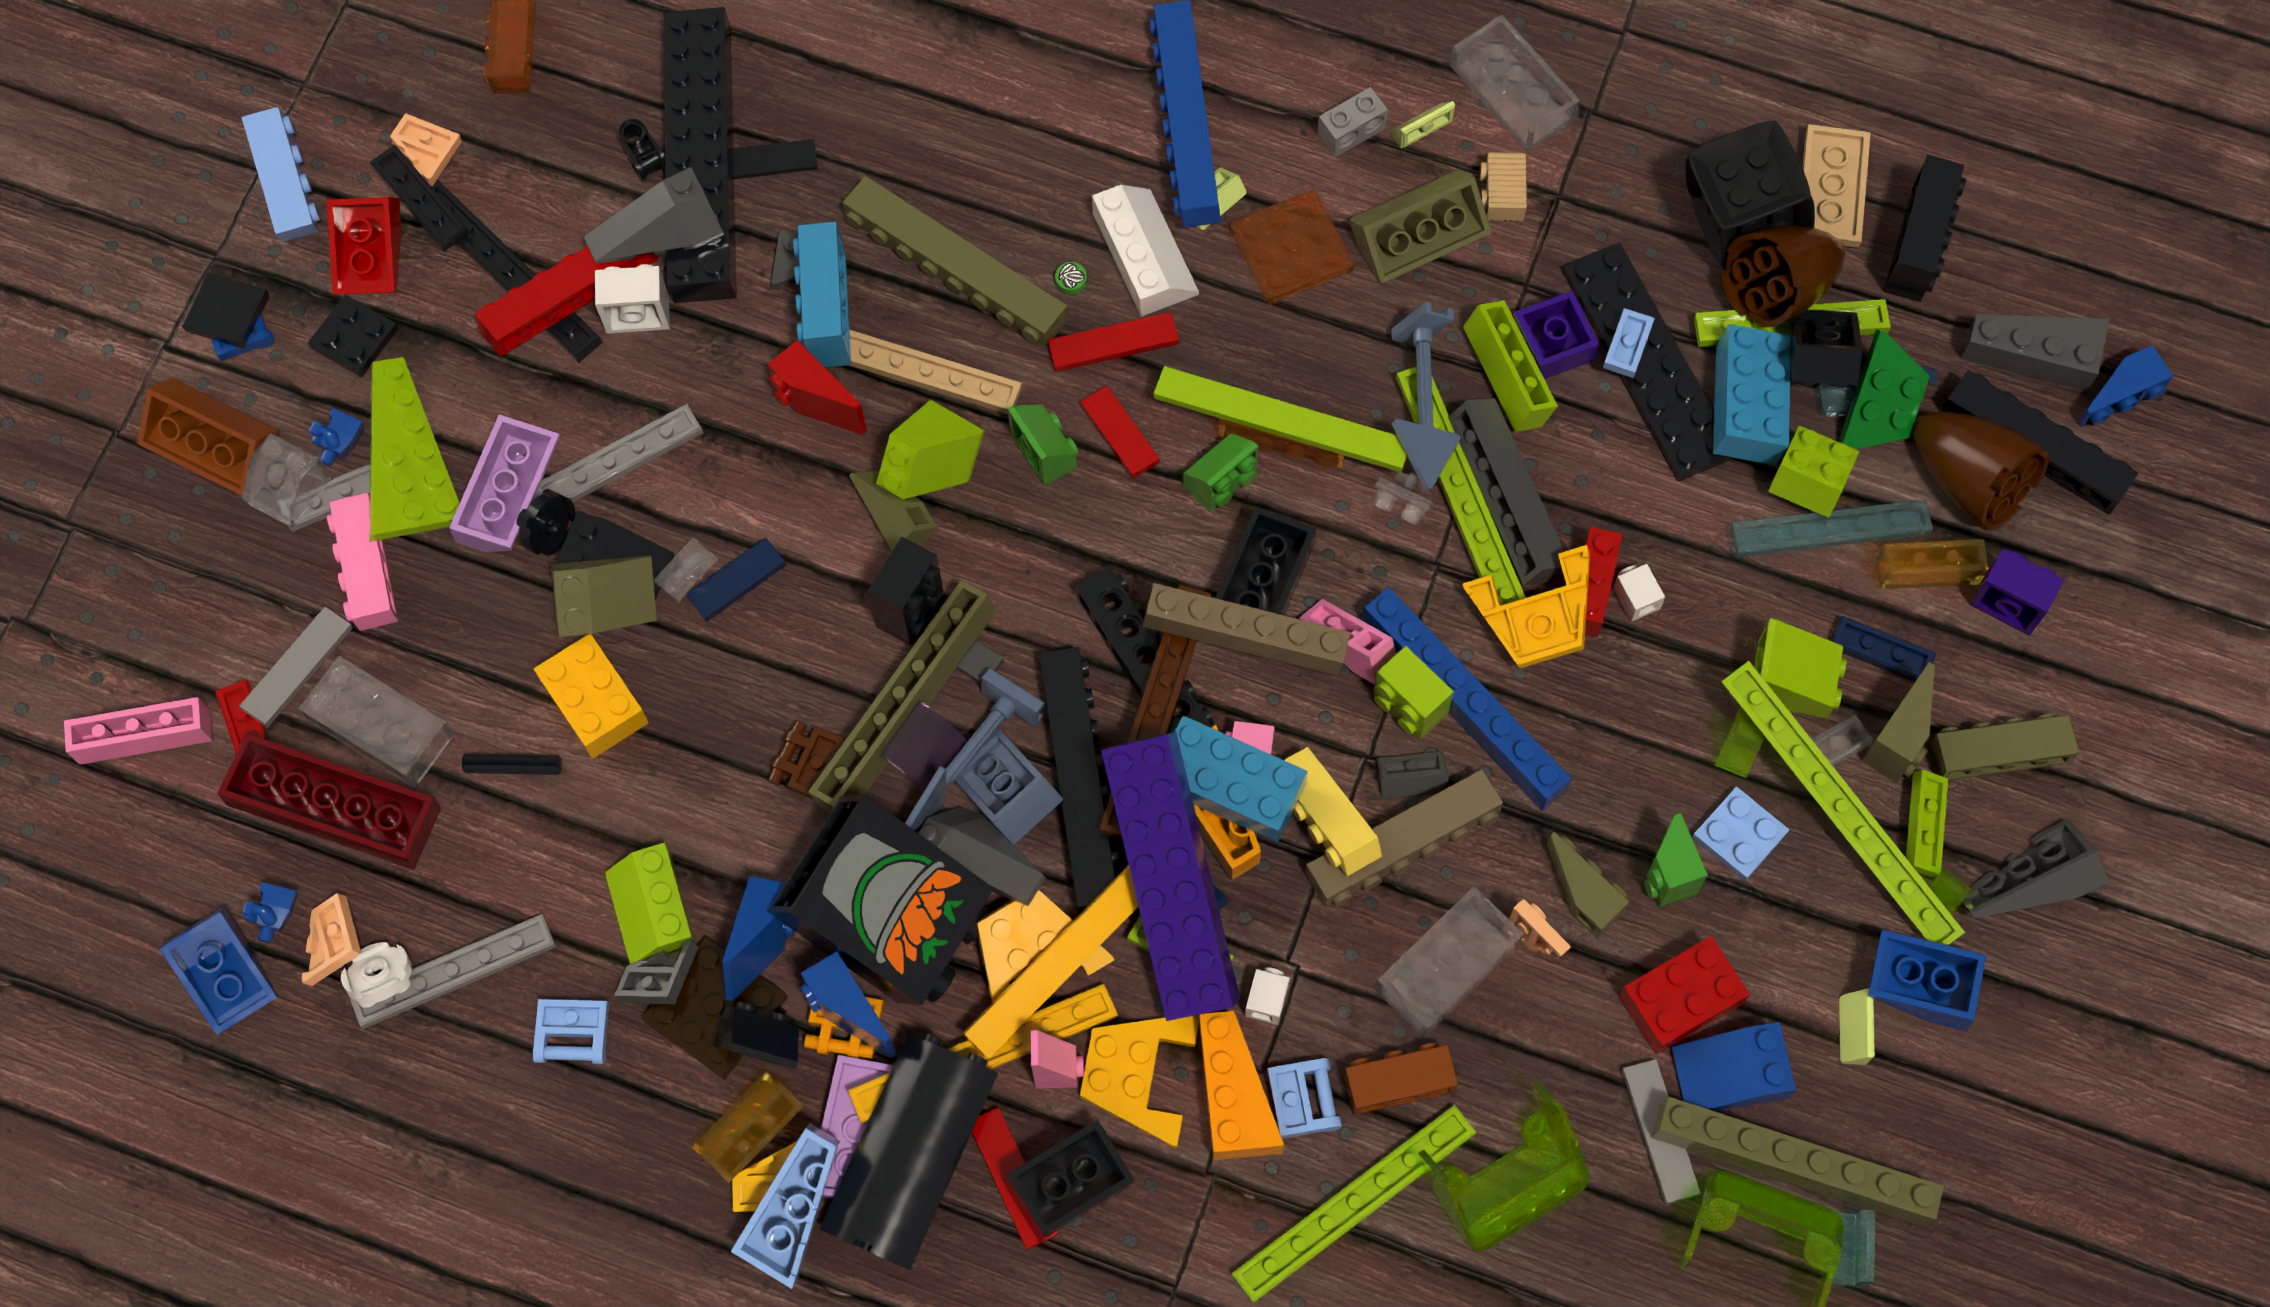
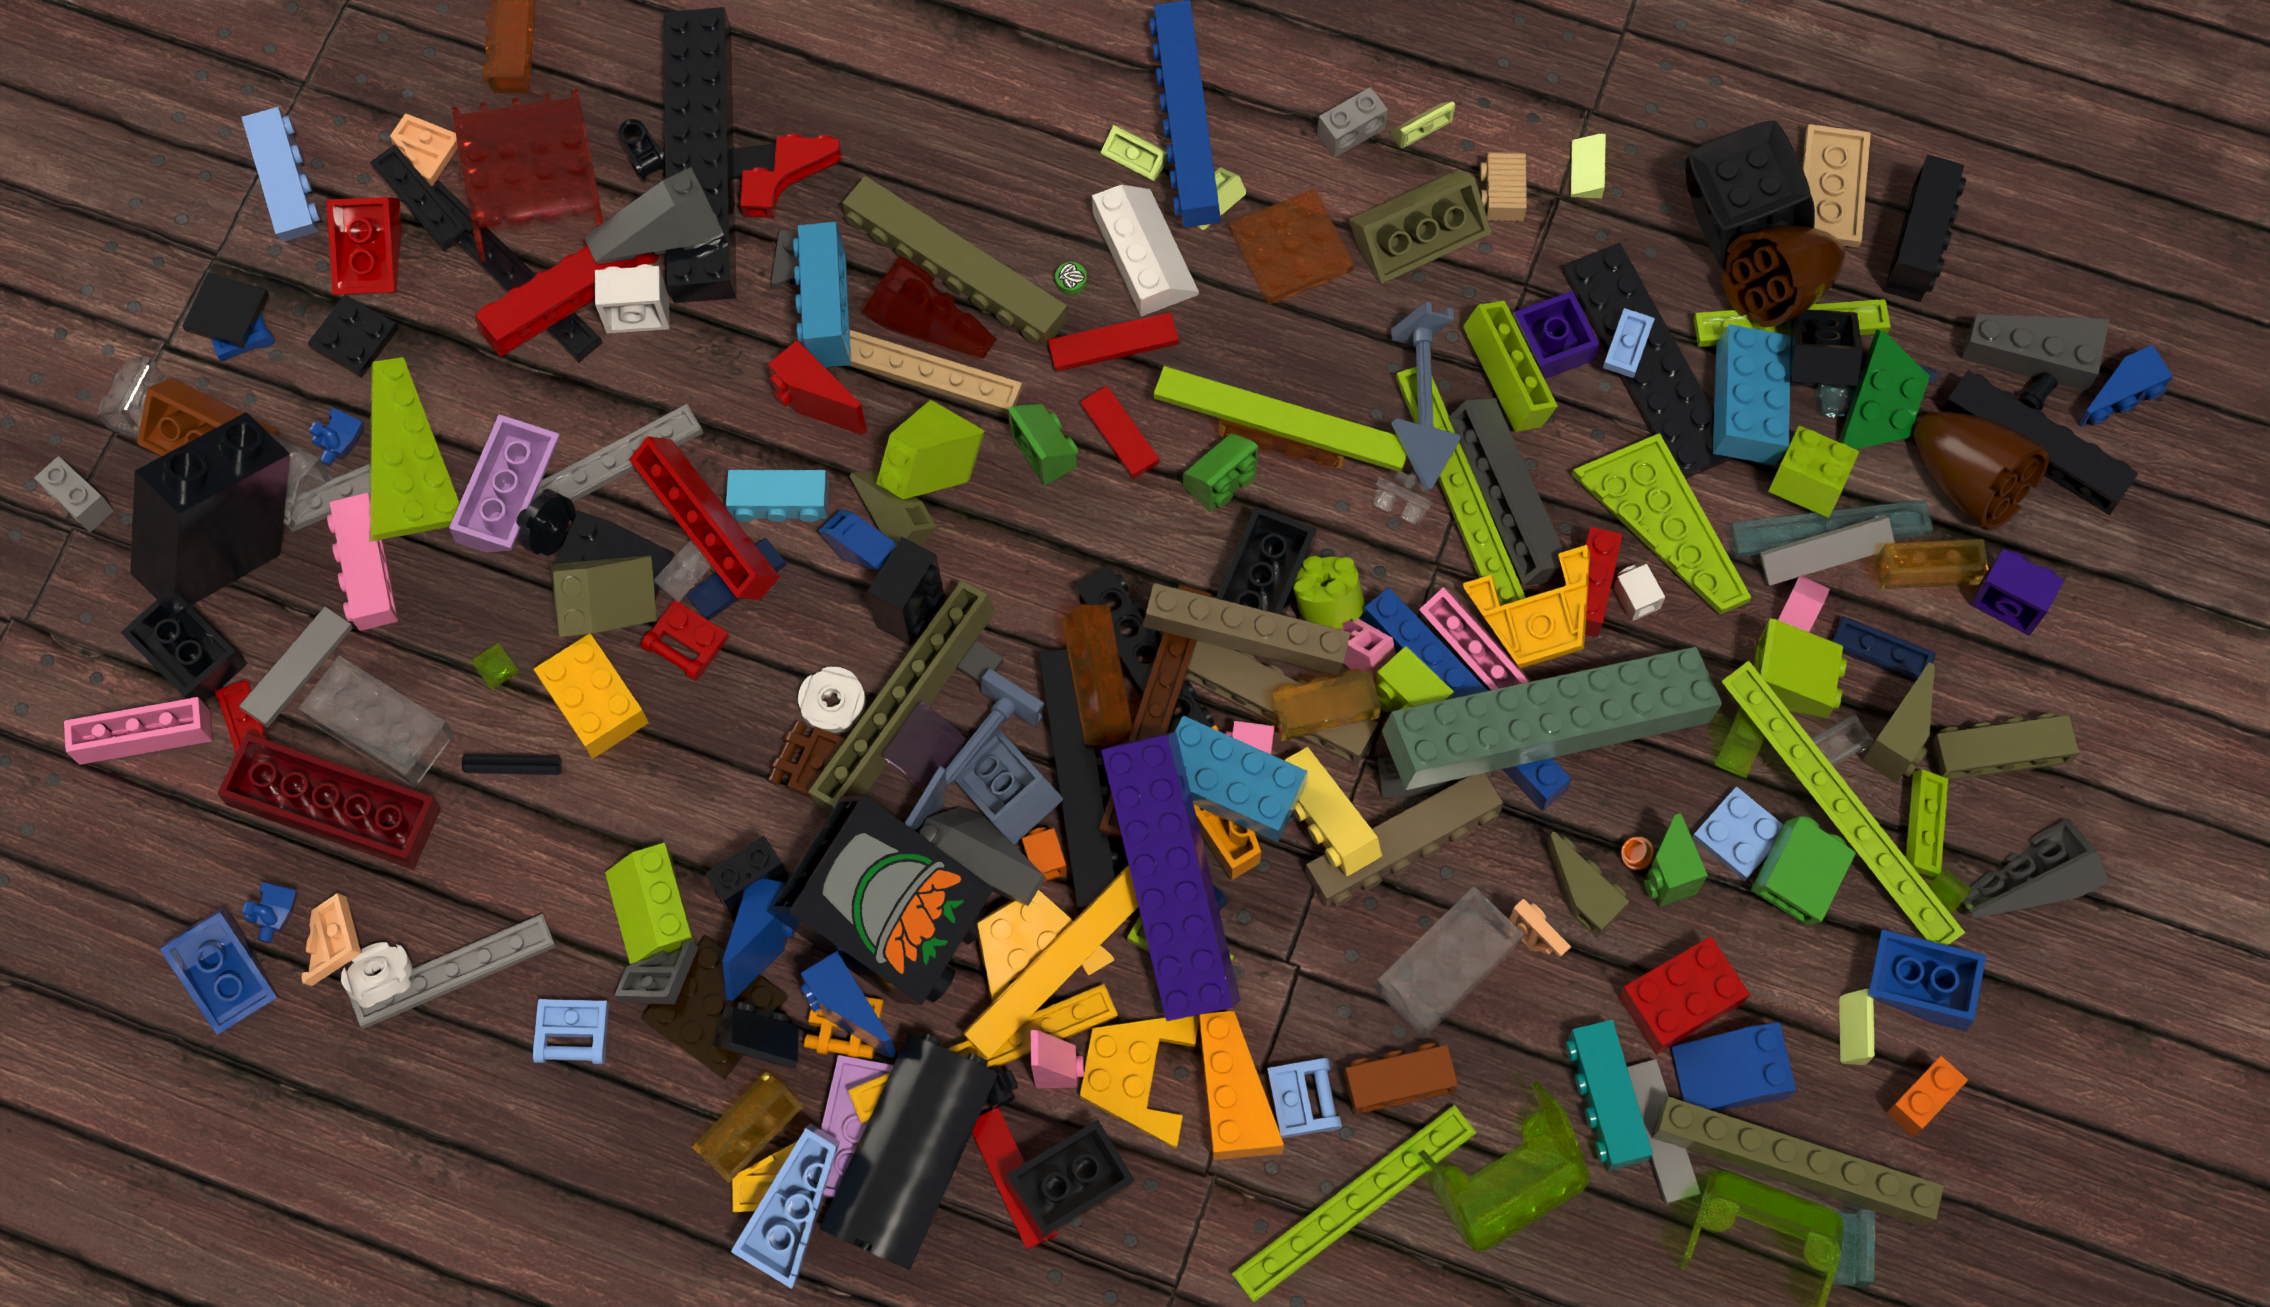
(74, 494): none -> light grey brick
(126, 399): none -> clear slope
(184, 650): none -> black brick
(208, 512): none -> black brick
(494, 666): none -> clear neon green plate
(525, 162): none -> clear red windscreen
(691, 632): none -> red plate
(704, 518): none -> red brick
(733, 874): none -> black panel
(777, 495): none -> medium azure brick
(794, 160): none -> red arch
(824, 683): none -> white plate
(857, 540): none -> blue slope
(914, 306): none -> clear red wedge
(1001, 1091): none -> black gear
(1044, 852): none -> orange brick
(1097, 675): none -> clear orange brick
(1135, 152): none -> yellowish green slope
(1250, 686): none -> dark tan brick
(1267, 995): white brick -> none
(1325, 704): none -> clear yellow brick
(1329, 591): none -> lime brick
(1472, 641): none -> bright pink brick
(1514, 83): clear brick -> none
(1550, 717): none -> sand green brick
(1588, 166): none -> yellowish green slope
(1609, 1095): none -> teal brick
(1637, 853): none -> orange plate
(1658, 506): none -> lime wing
(1803, 870): none -> bright green brick
(1804, 604): none -> bright pink slope
(1826, 550): none -> light grey tile
(1927, 1096): none -> orange brick
(2039, 391): none -> black pin

